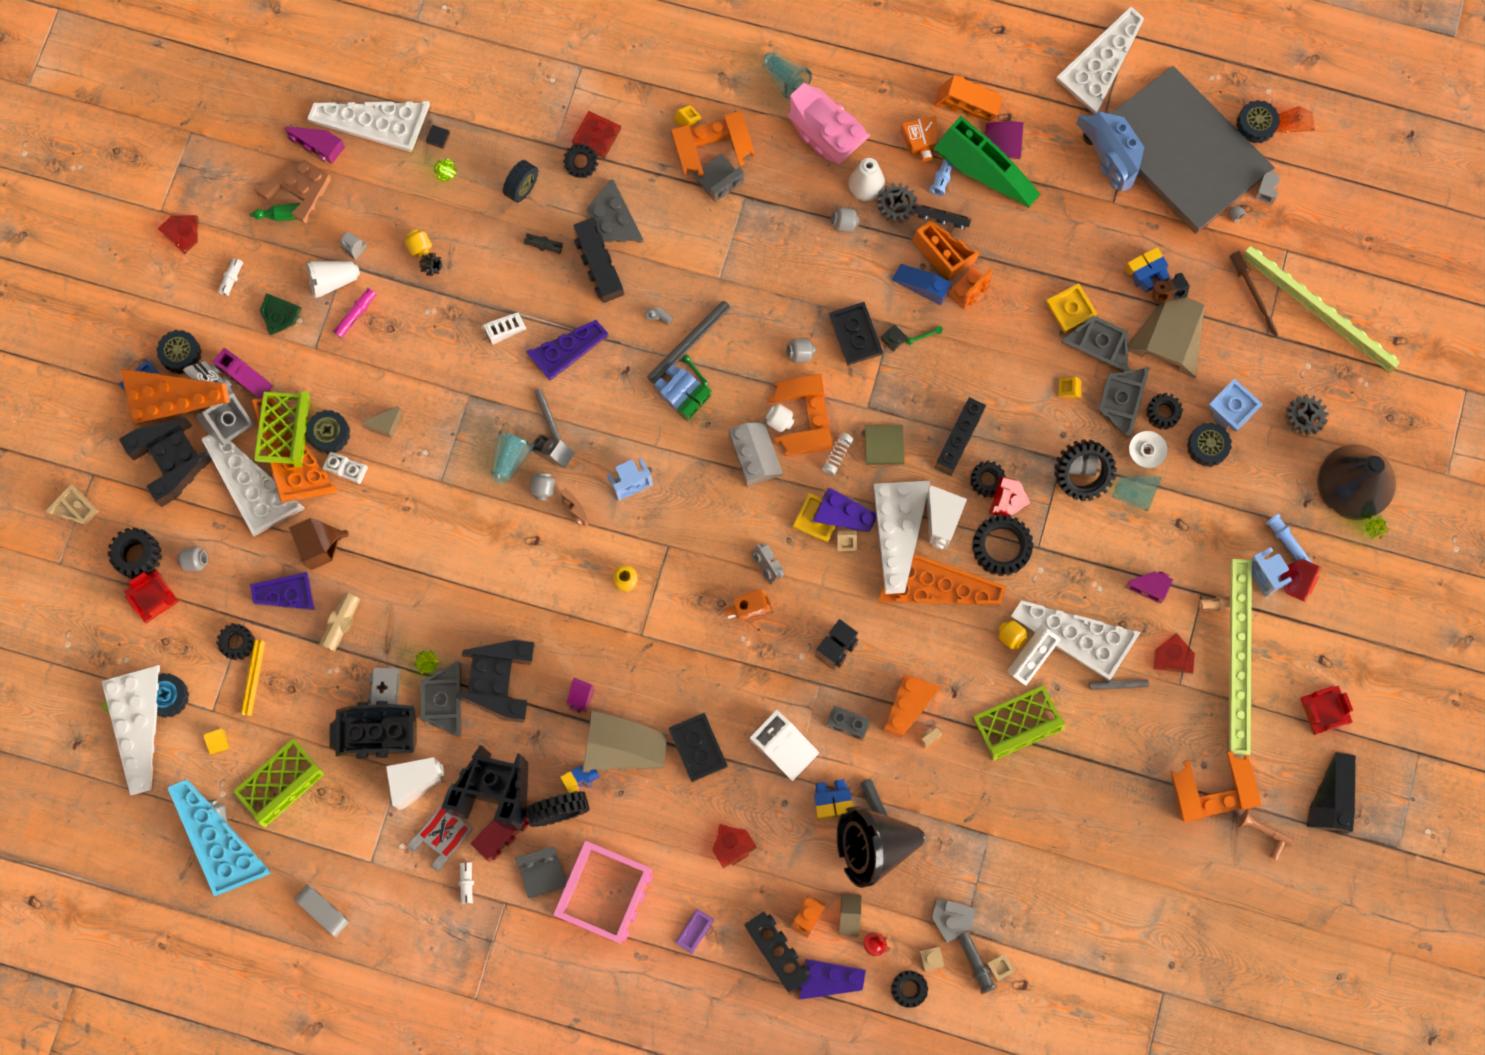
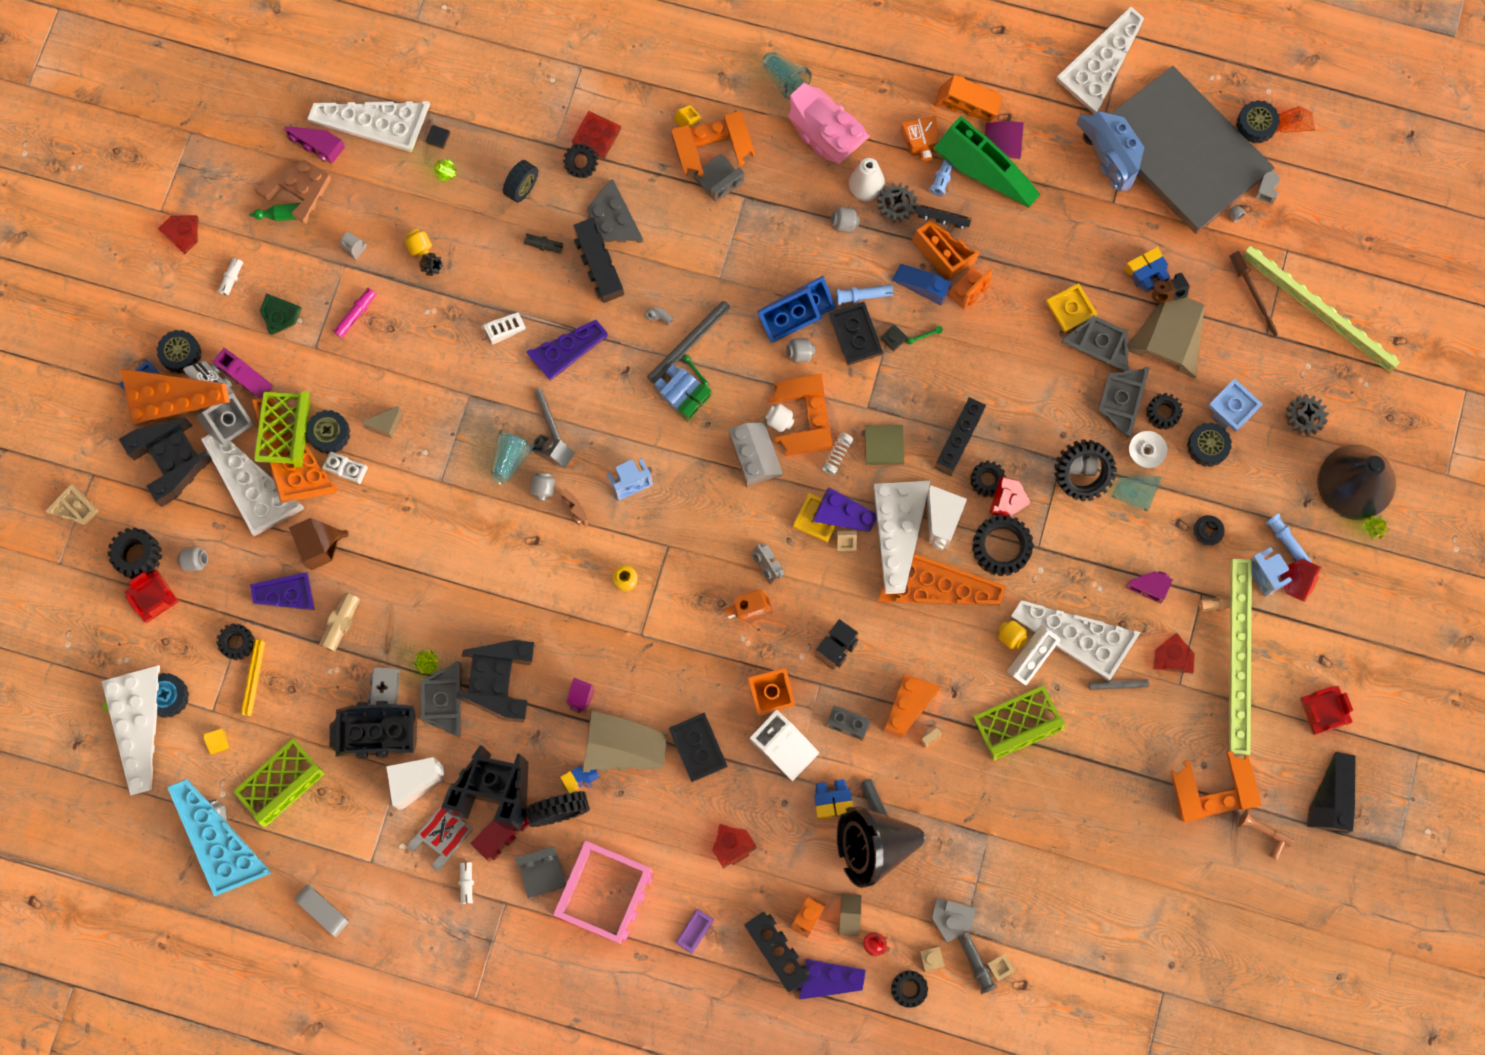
(330, 275): white cone -> none
(771, 691): none -> orange slope
(796, 309): none -> blue slope
(854, 294): none -> light blue pin
(1069, 387): yellow slope -> none
(1213, 523): none -> black gear

